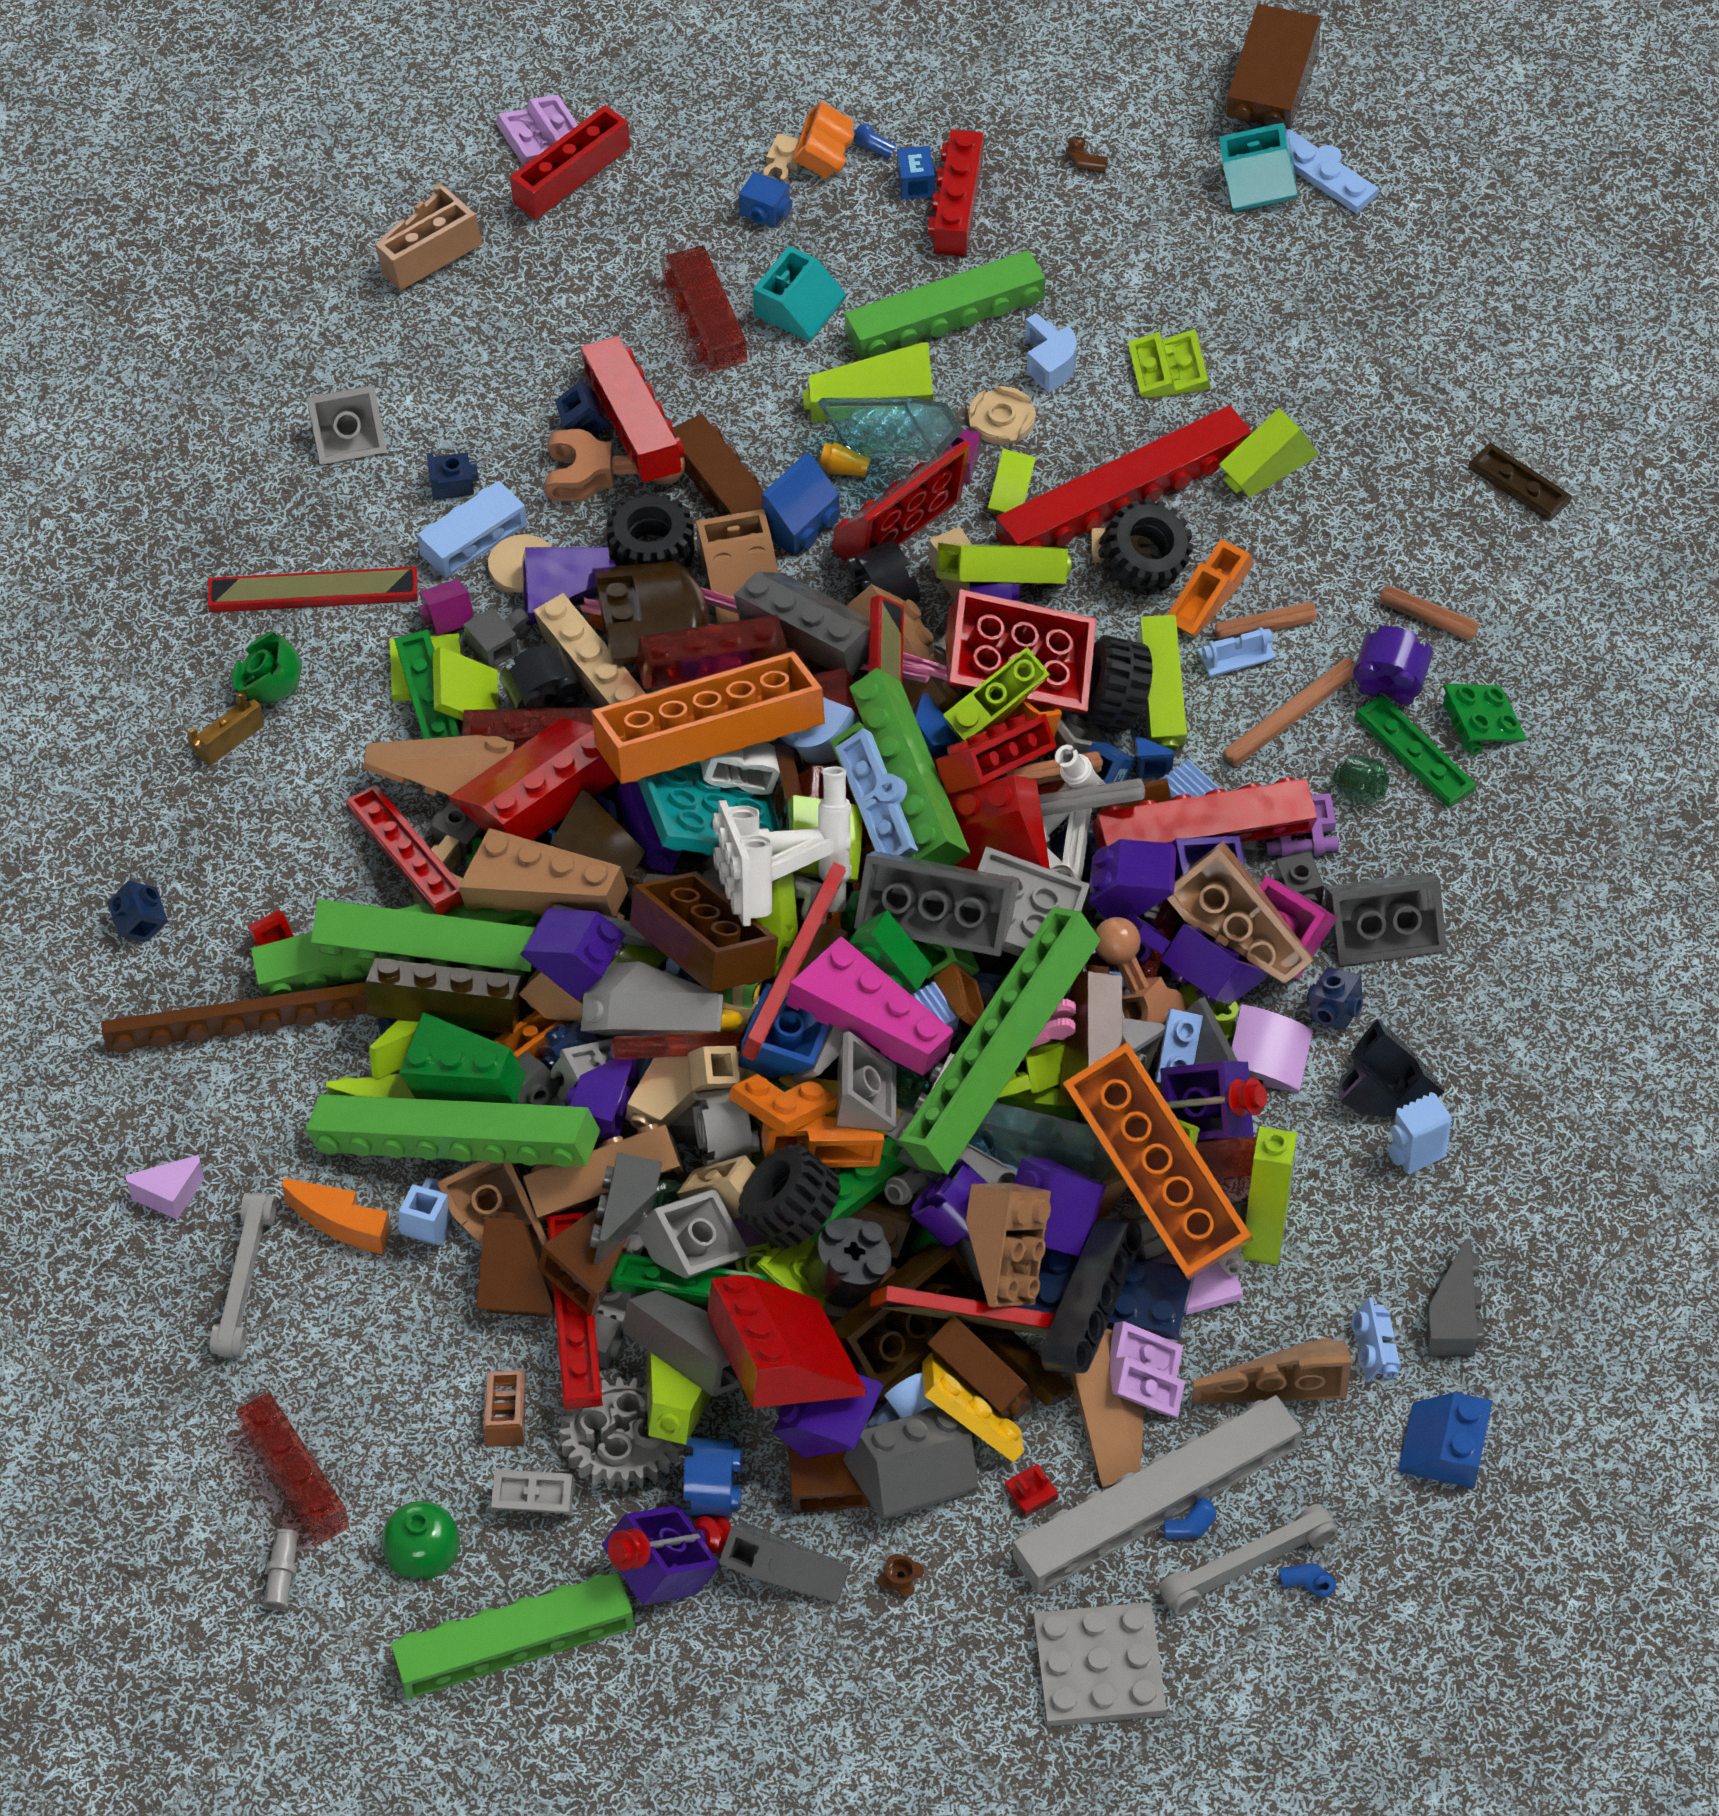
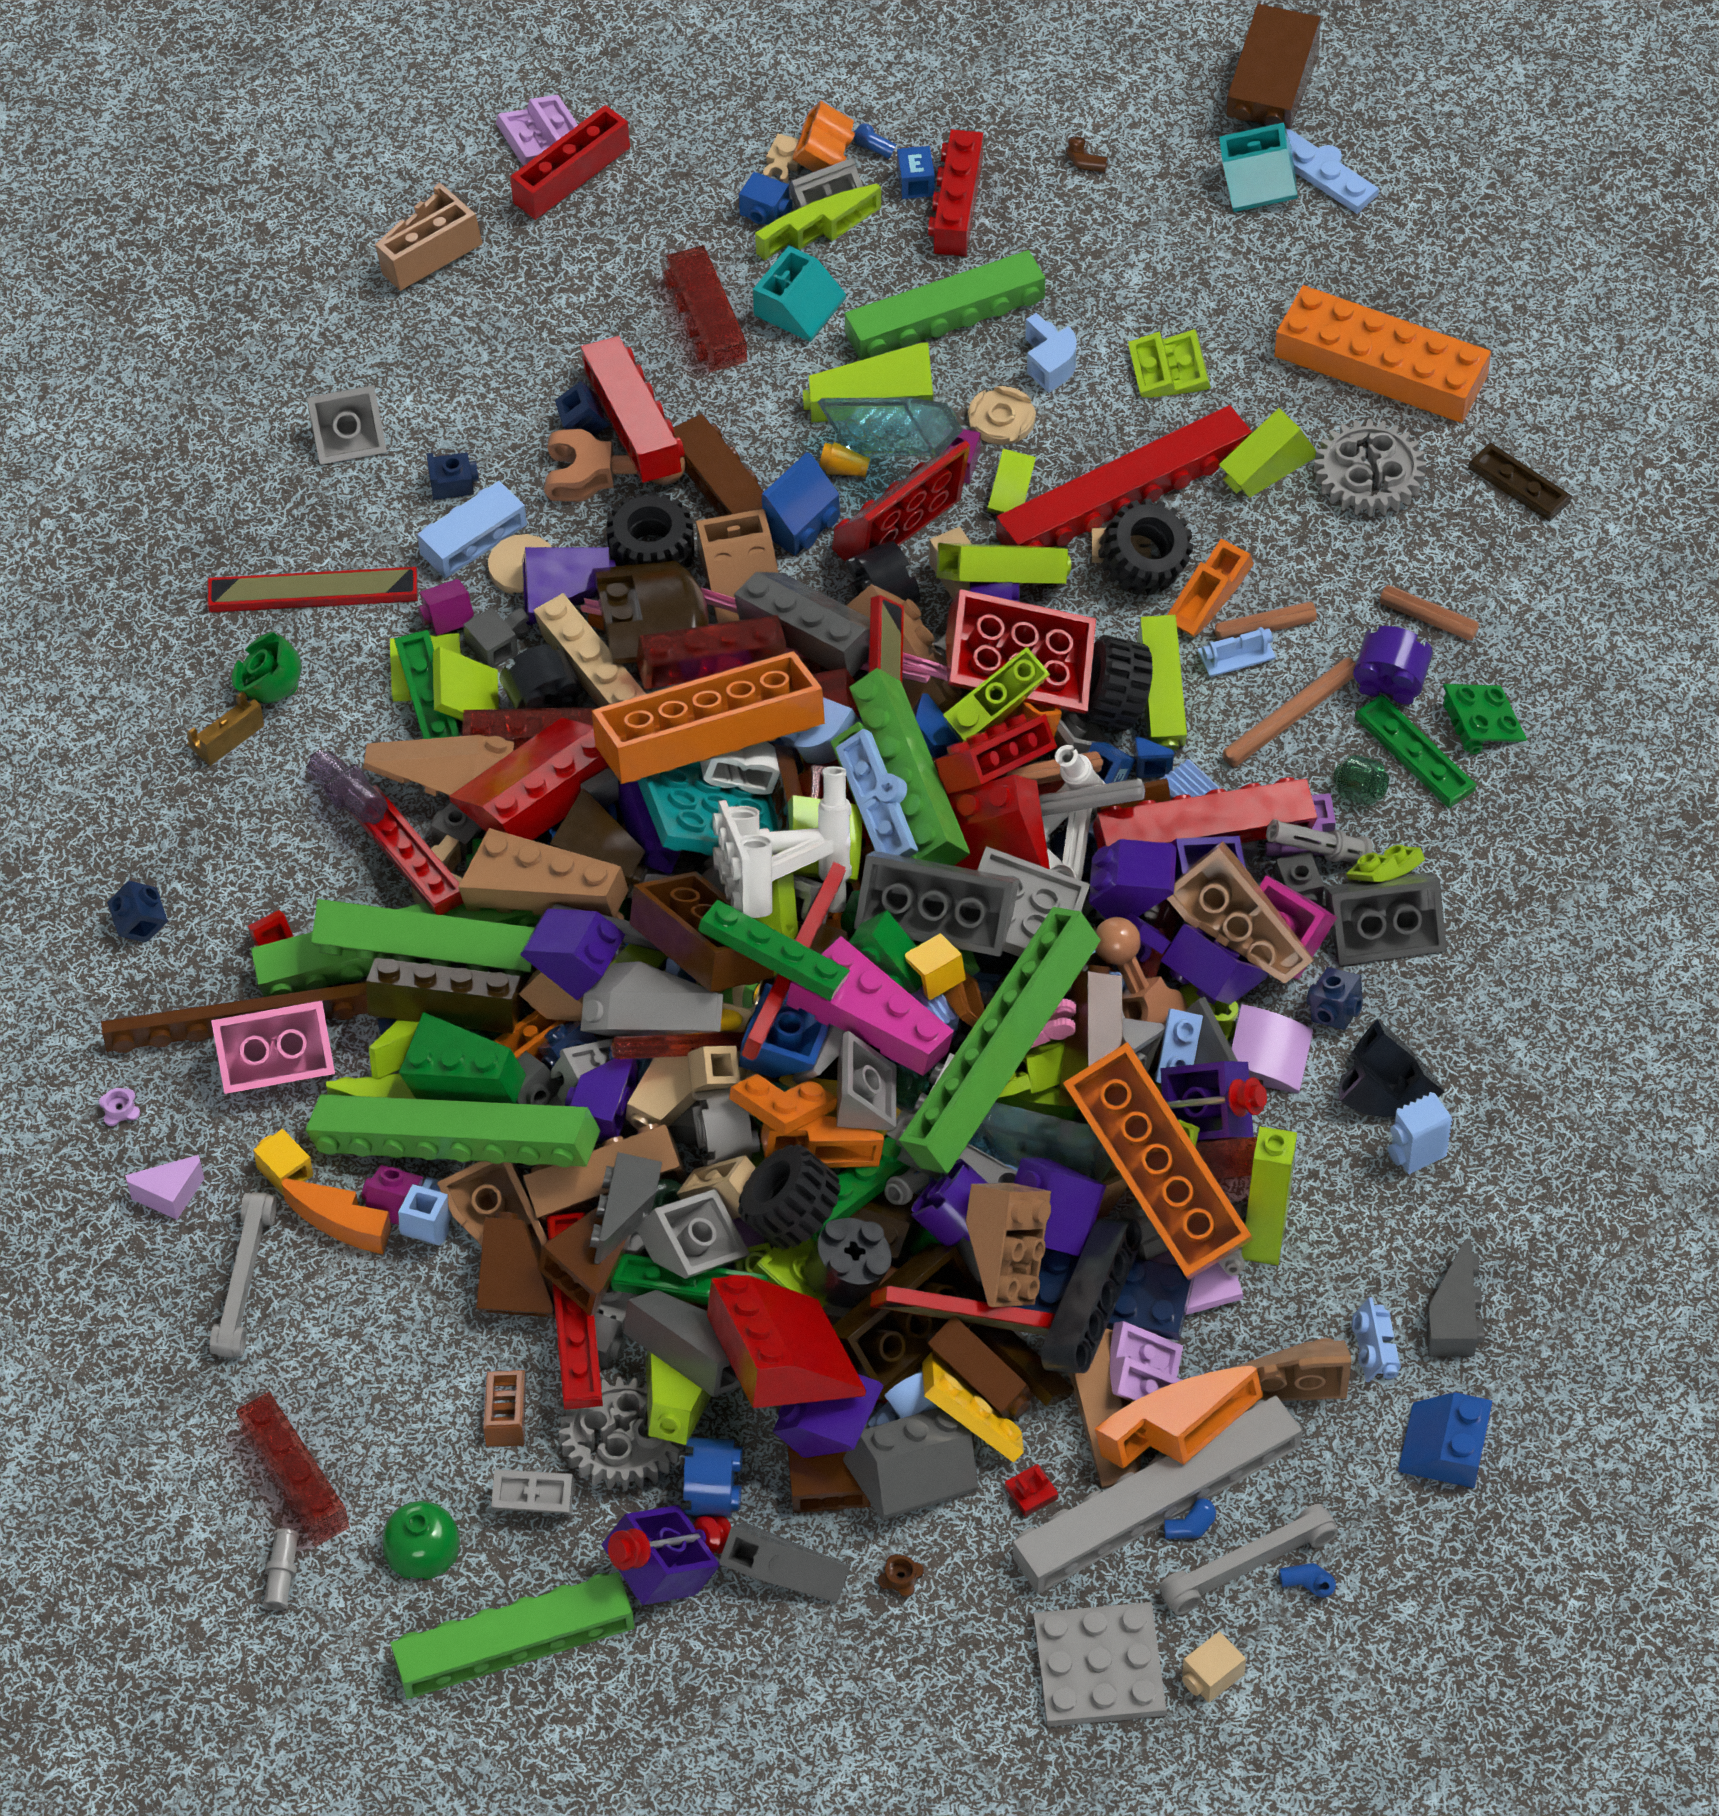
(115, 1098): none -> lavender plate
(273, 1047): none -> bright pink brick
(282, 1158): none -> yellow brick
(347, 786): none -> clear purple piece
(388, 1190): none -> magenta brick
(602, 787): none -> dark grey tile
(773, 950): none -> green plate
(824, 183): none -> light grey hinge
(825, 216): none -> lime slope
(937, 964): none -> yellow panel
(1179, 1416): none -> orange slope
(1213, 1667): none -> tan brick
(1333, 845): none -> light grey pin
(1350, 476): none -> light grey gear
(1382, 353): none -> orange brick
(1393, 864): none -> lime slope

